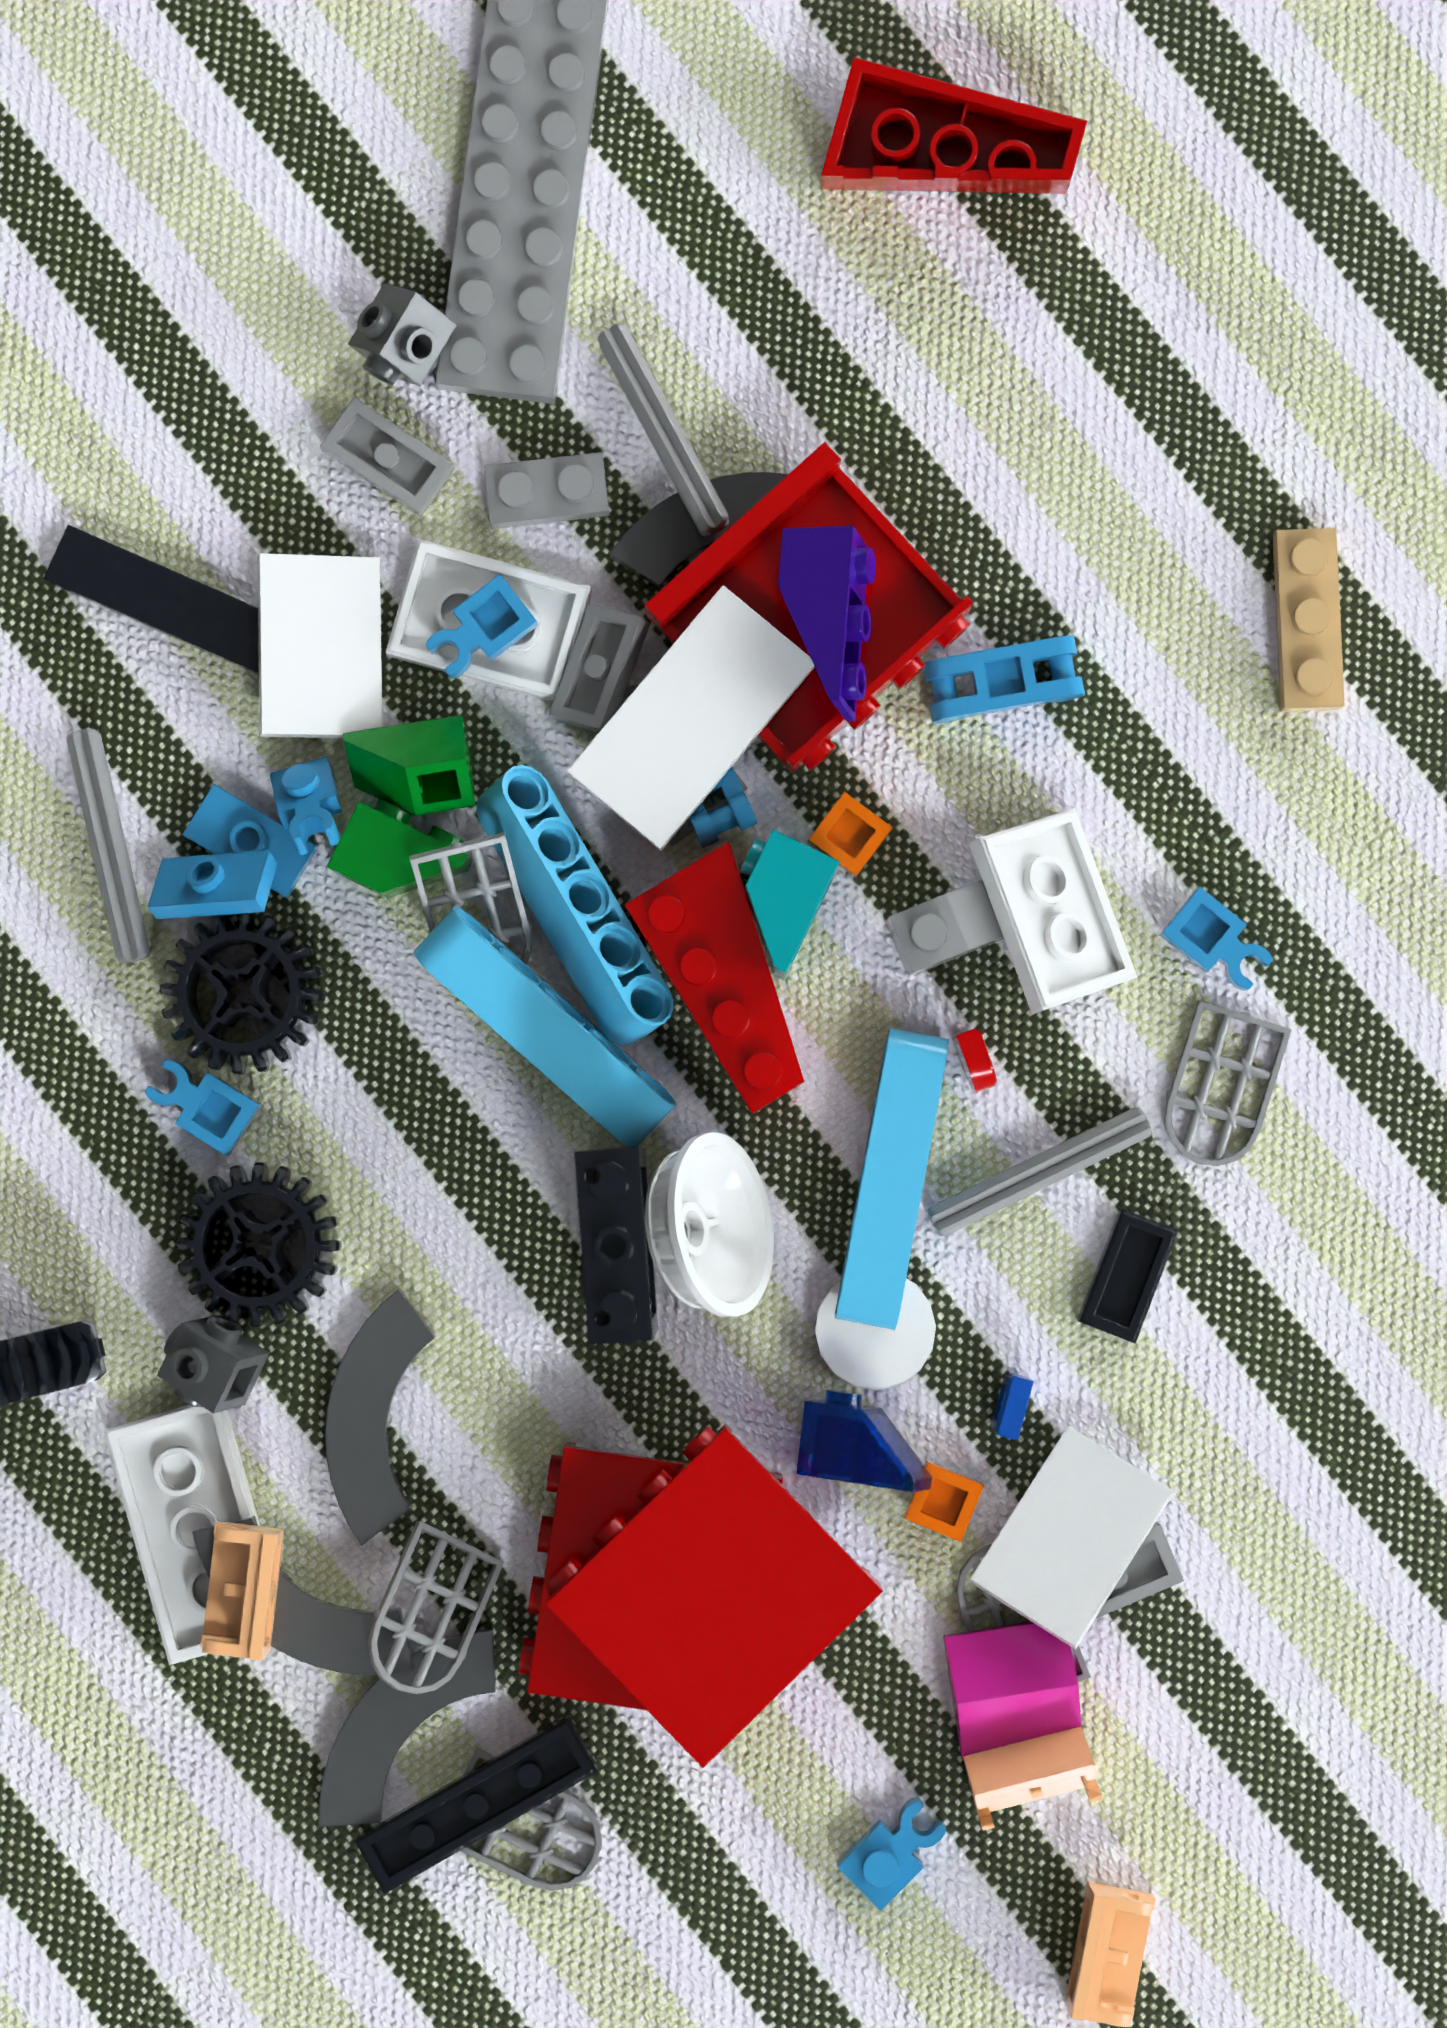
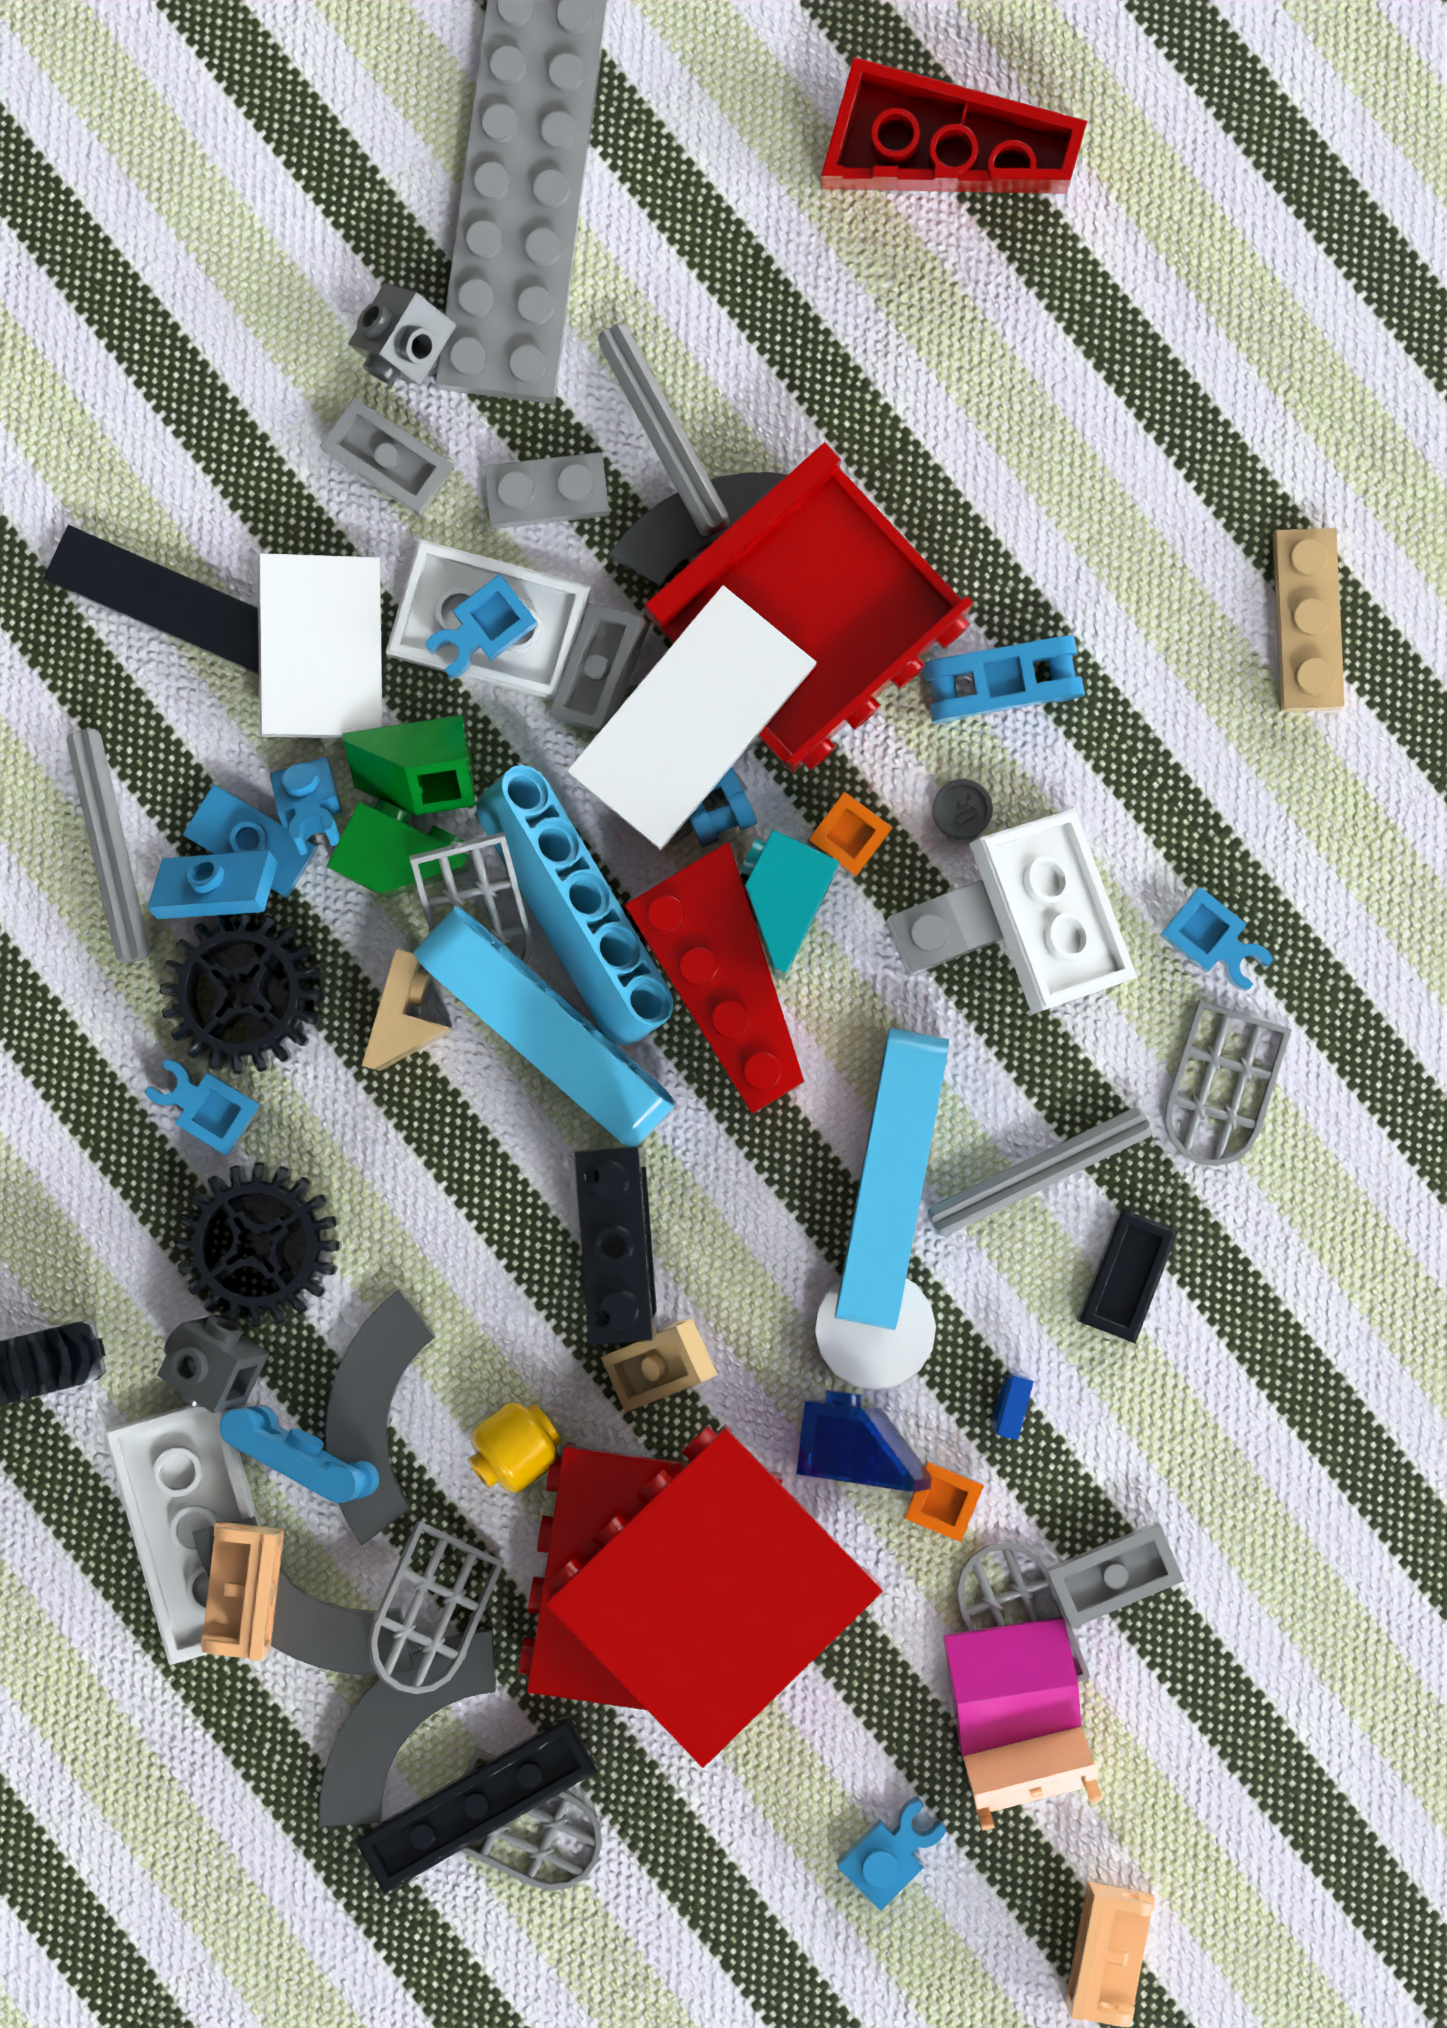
(297, 1455): none -> dark azure plate
(394, 1031): none -> tan slope
(513, 1447): none -> yellow head
(660, 1366): none -> tan slope
(710, 1226): white hat -> none
(825, 591): dark purple slope -> none
(962, 809): none -> dark grey piece
(975, 1060): red tile -> none
(1071, 1537): white tile -> none

